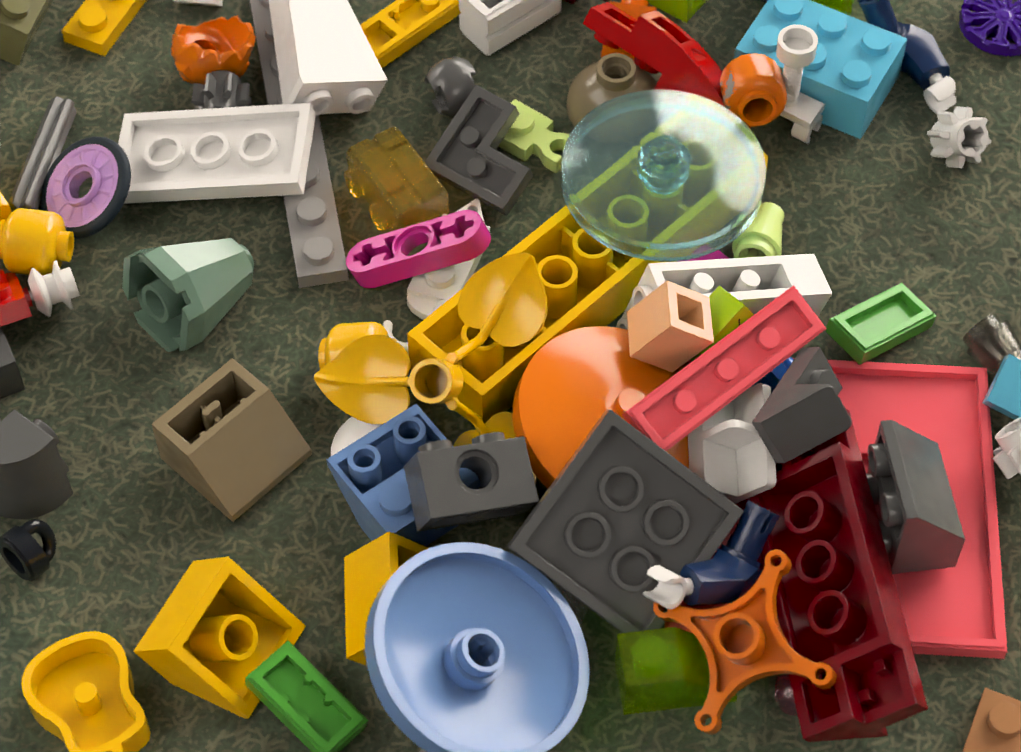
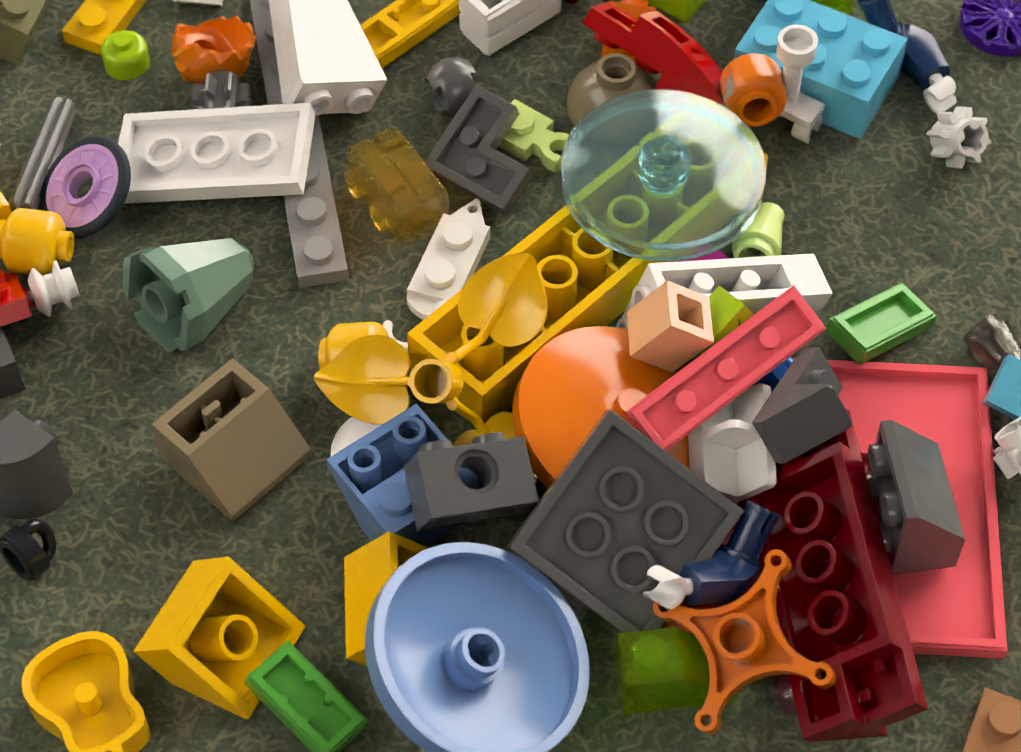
(125, 55): none -> lime piece
(386, 258): dark pink beam -> none

